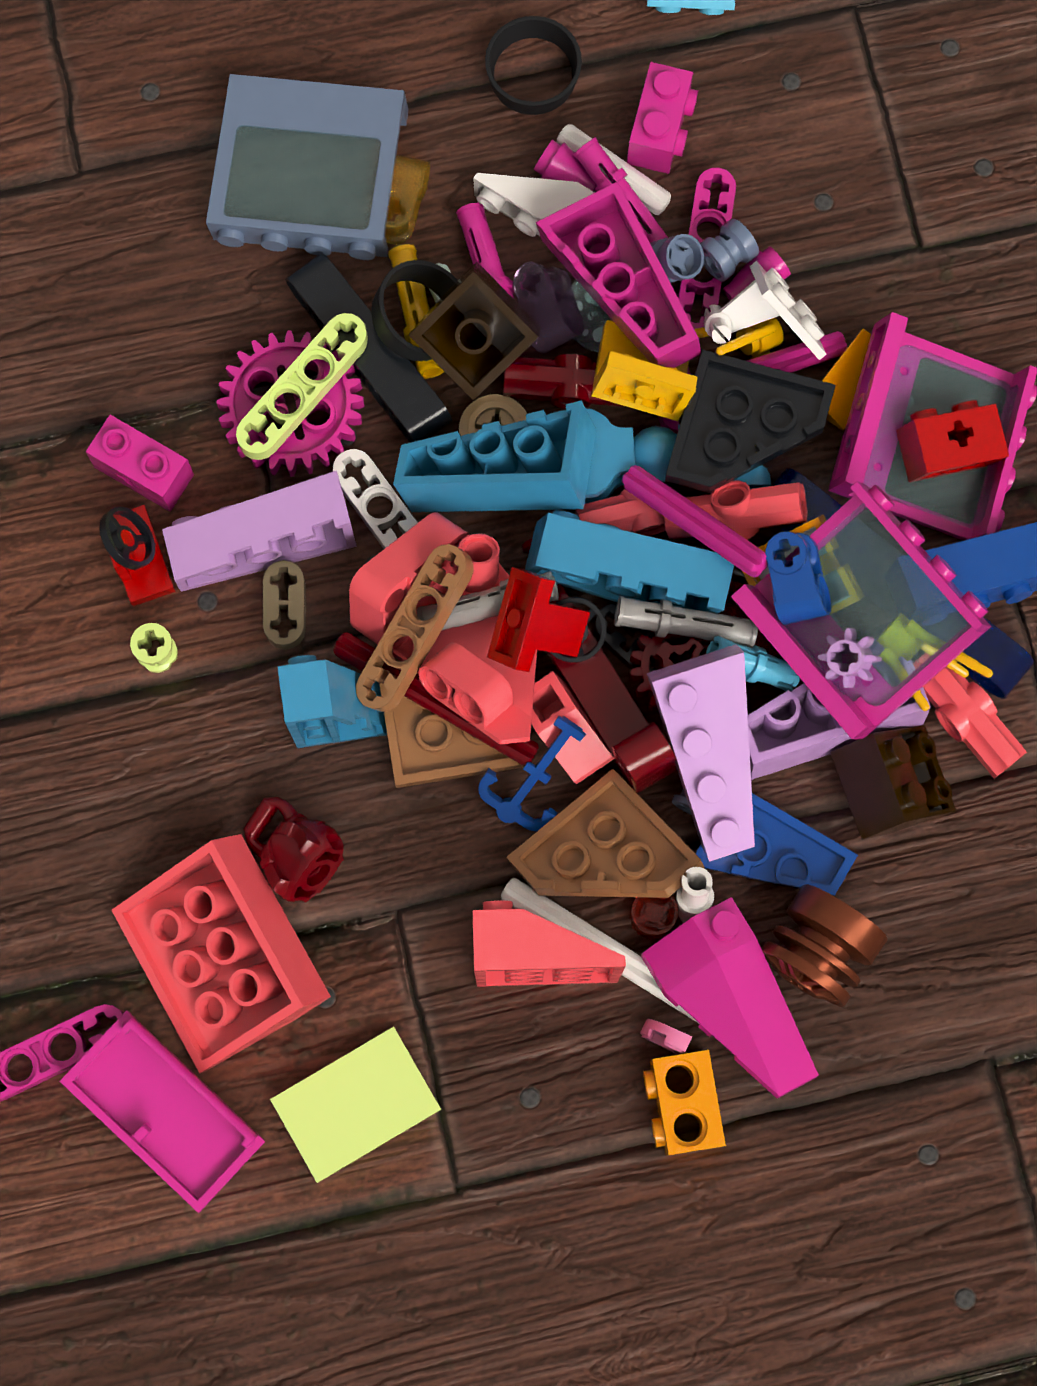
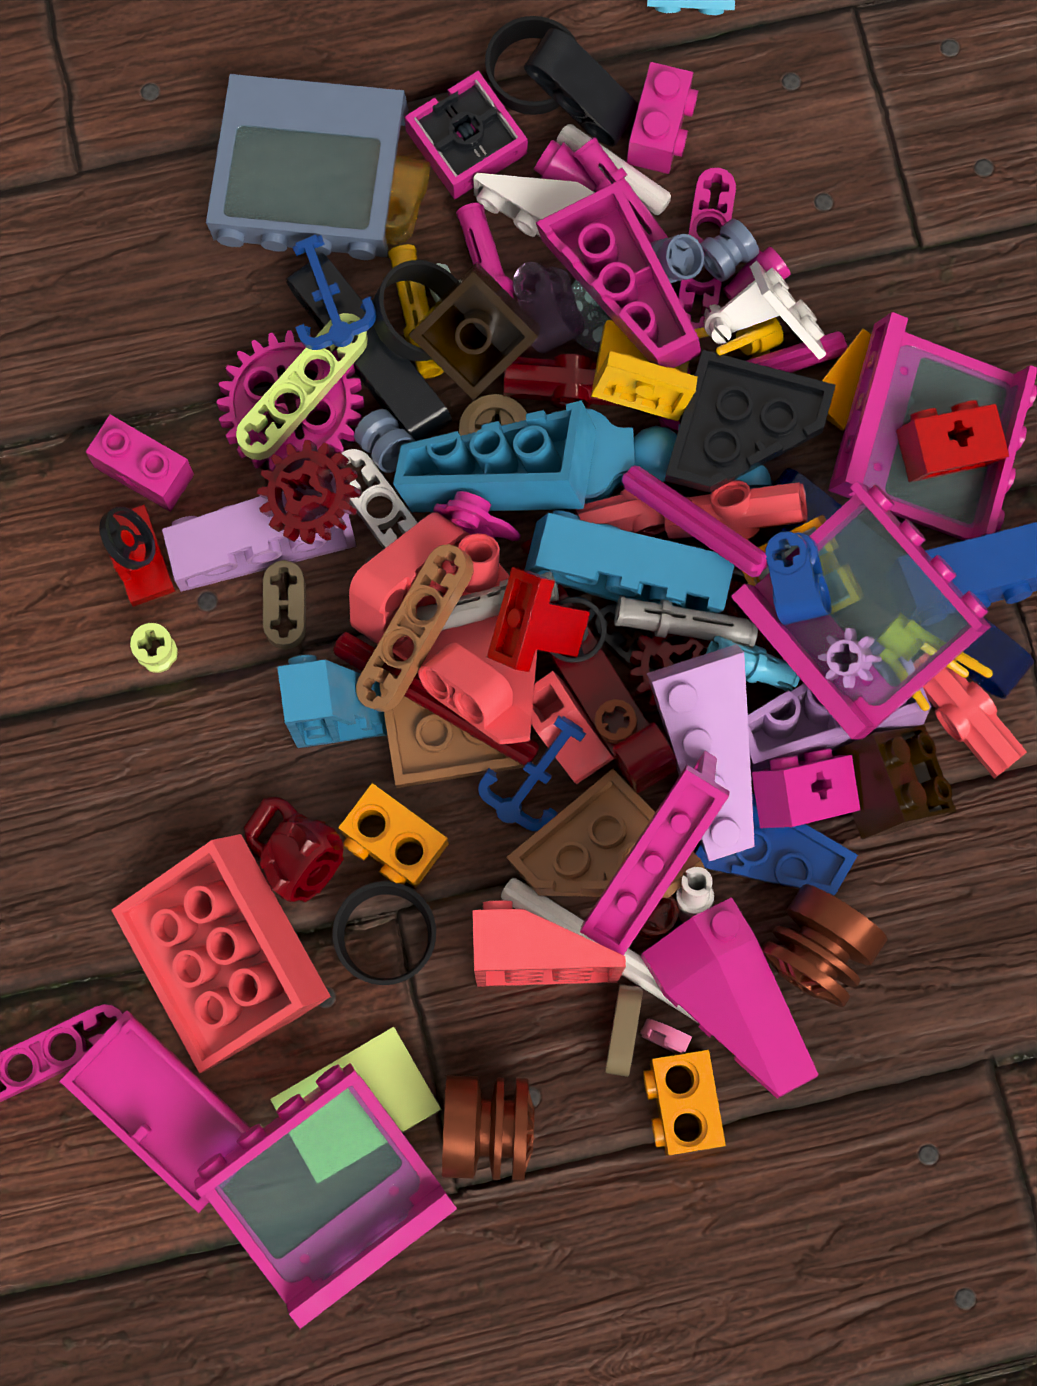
(314, 476): none -> dark red gear
(324, 1193): none -> clear light blue panel
(340, 332): none -> blue piece
(364, 893): none -> black tyre
(381, 436): none -> sand blue wheel
(400, 828): none -> light orange brick
(466, 134): none -> piece
(472, 515): none -> dark pink plate
(486, 1128): none -> copper wheel
(581, 87): none -> black beam
(609, 708): none -> copper bush
(624, 1030): none -> dark tan beam
(657, 856): none -> dark pink fence
(805, 790): none -> dark pink brick

